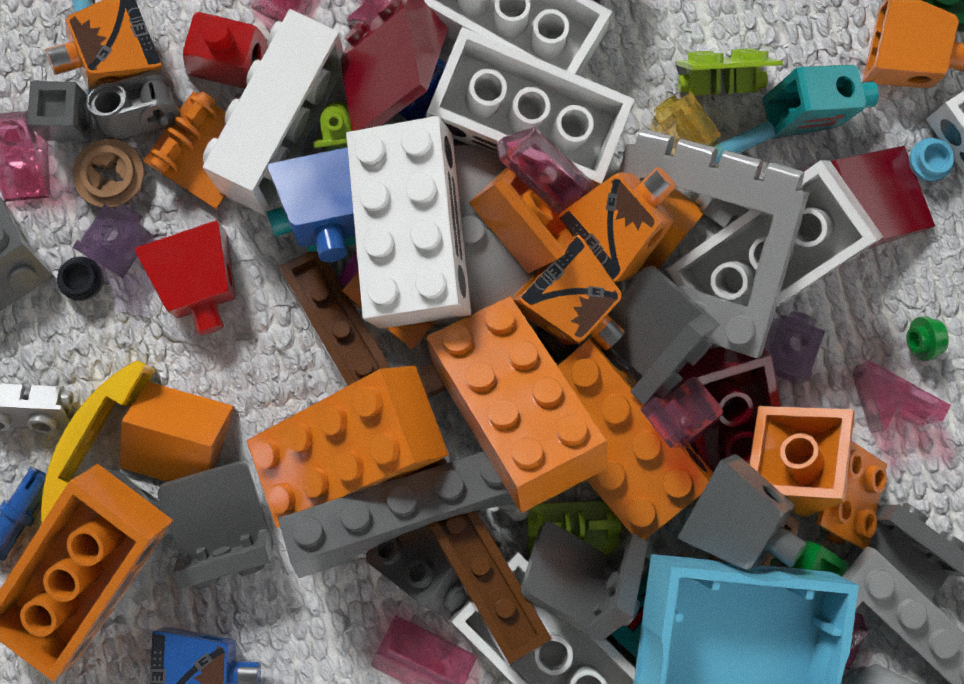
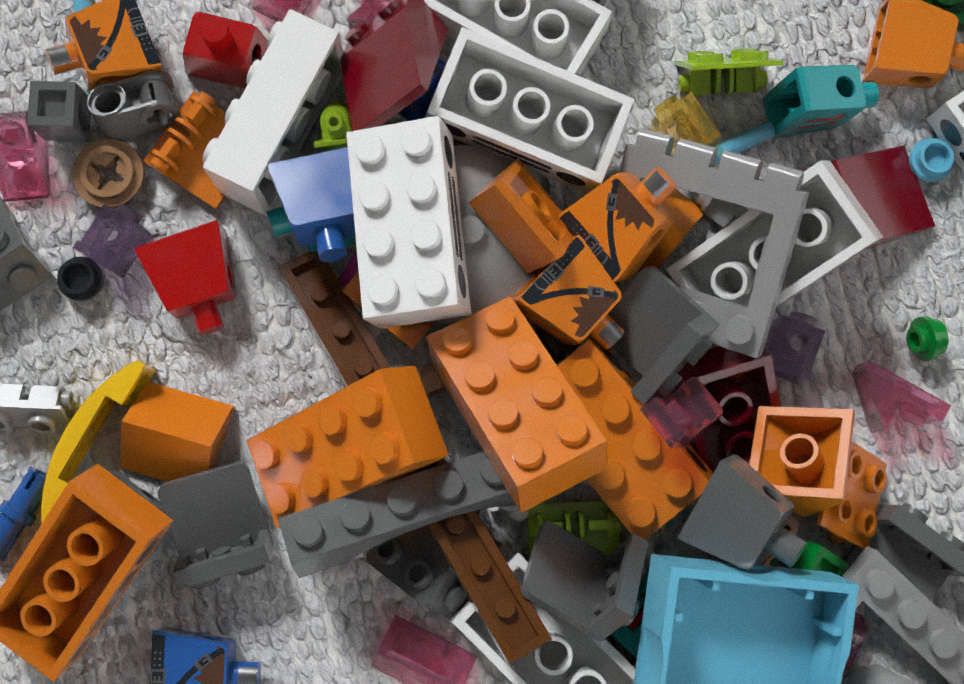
(543, 168): clear pink slope -> none

